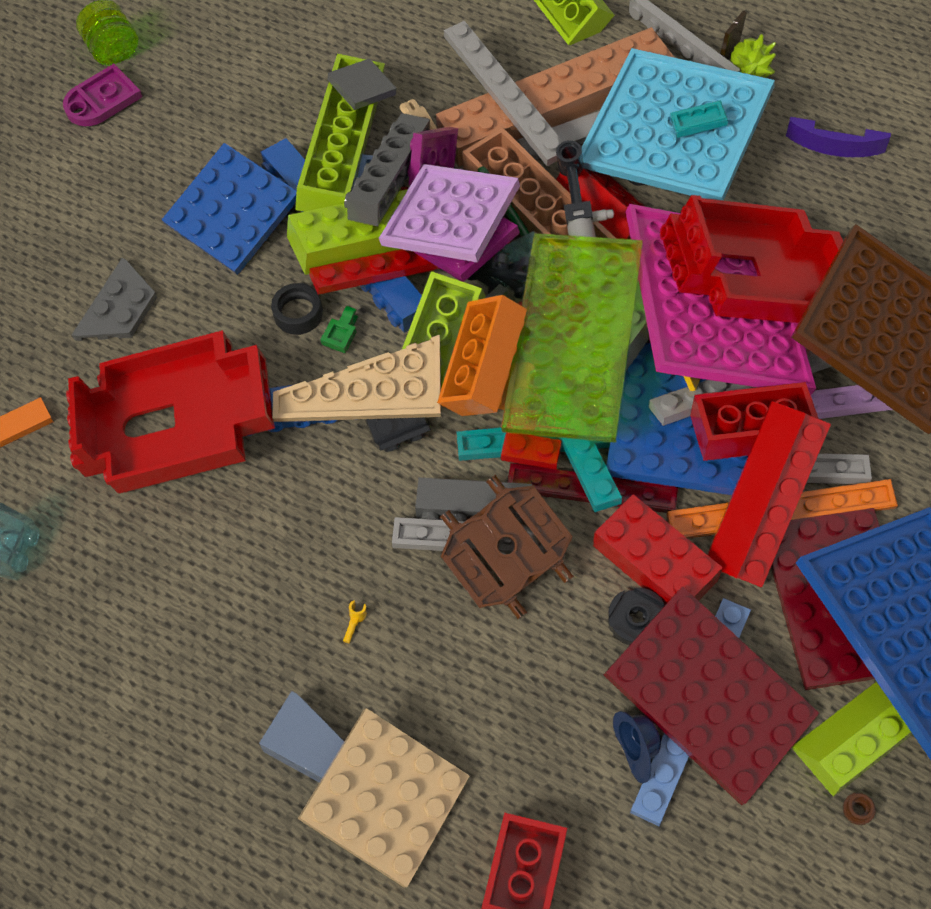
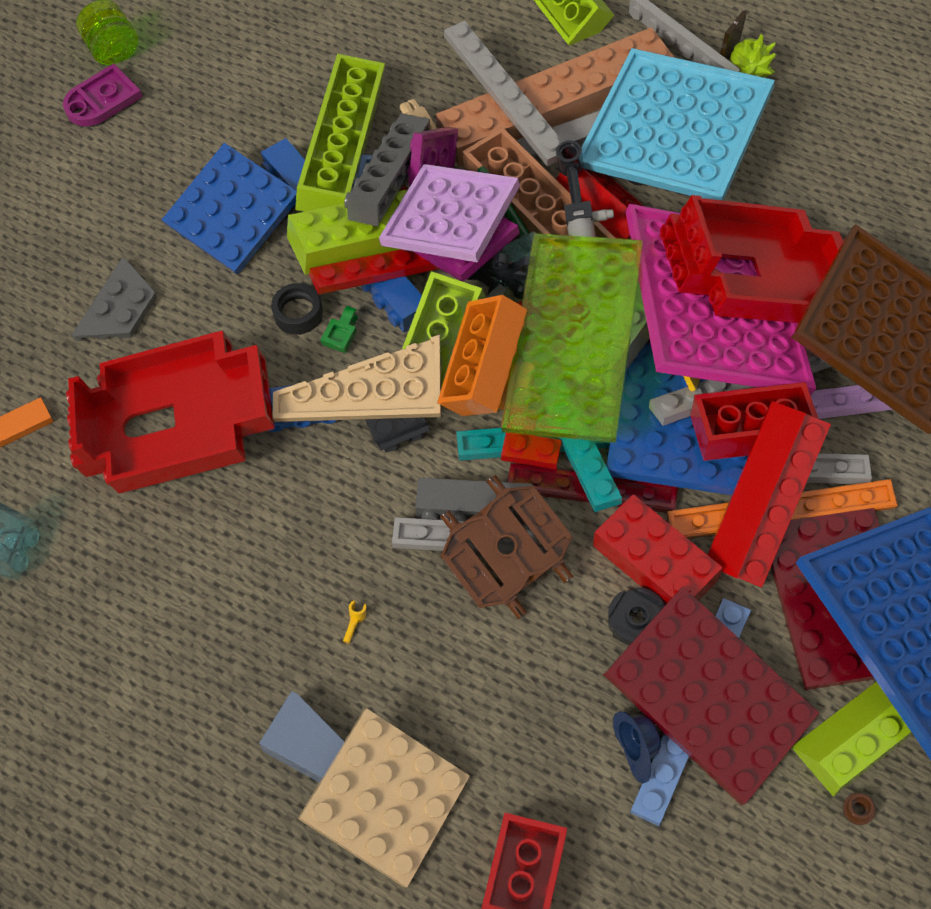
(361, 84): dark grey tile -> none
(699, 119): teal plate -> none
(836, 143): dark purple slope -> none

